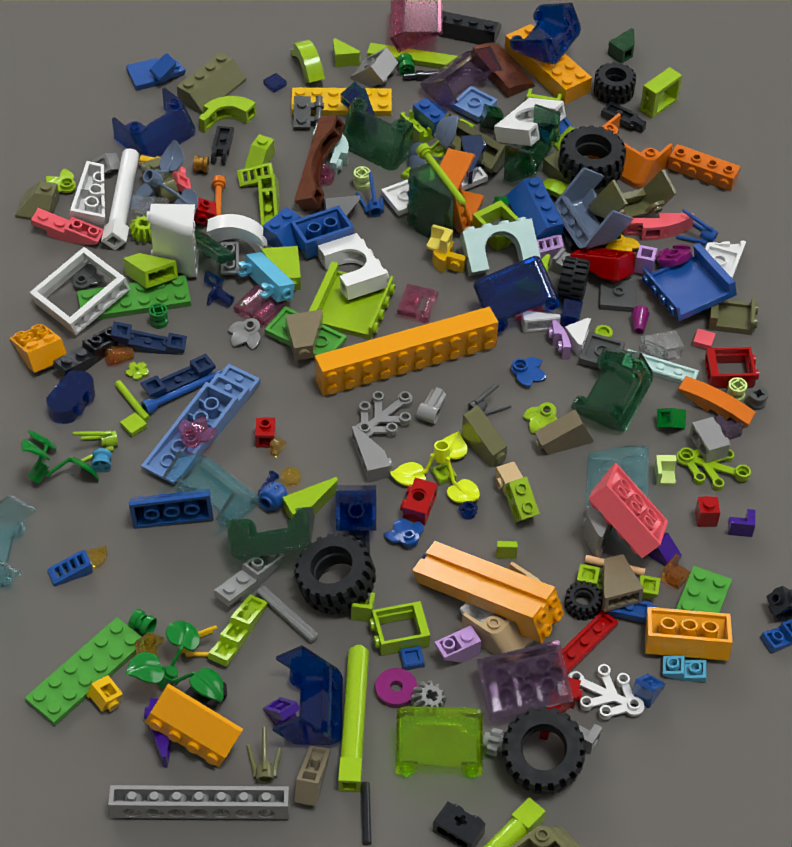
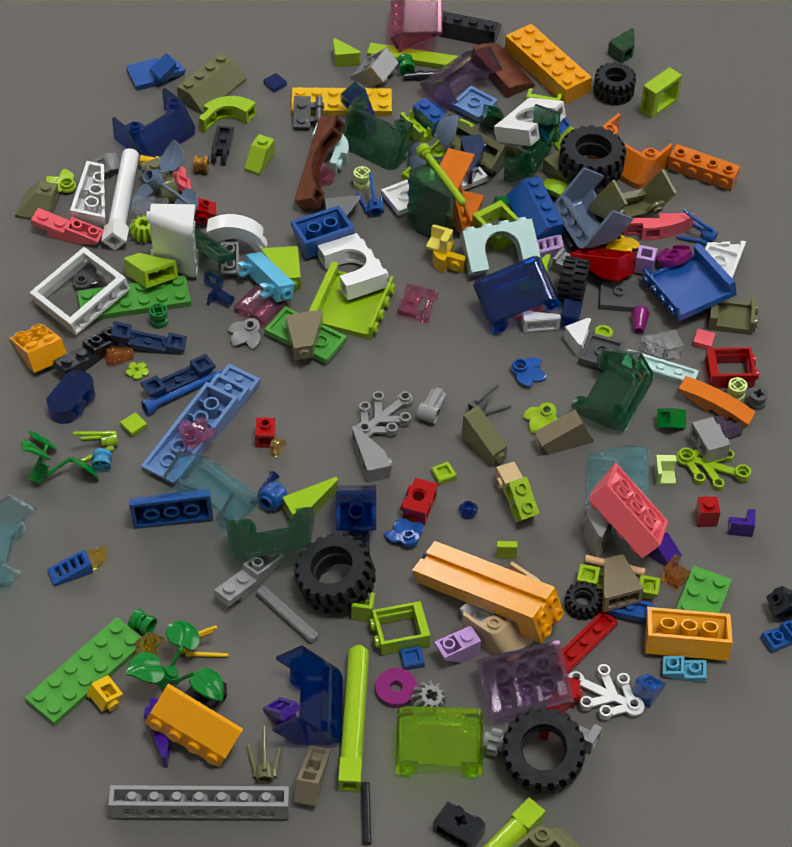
(132, 401): lime bar -> none
(218, 184): orange piece -> none
(238, 630): lime slope -> none
(259, 168): lime slope -> none
(268, 197): lime slope -> none
(279, 229): blue slope -> none
(291, 476): clear yellow tile -> none
(309, 60): lime arch -> none
(405, 351): light orange brick -> none
(449, 448): neon yellow plant -> none
(552, 36): clear blue windscreen -> none
(559, 339): lavender slope -> none
(628, 118): black hinge -> none

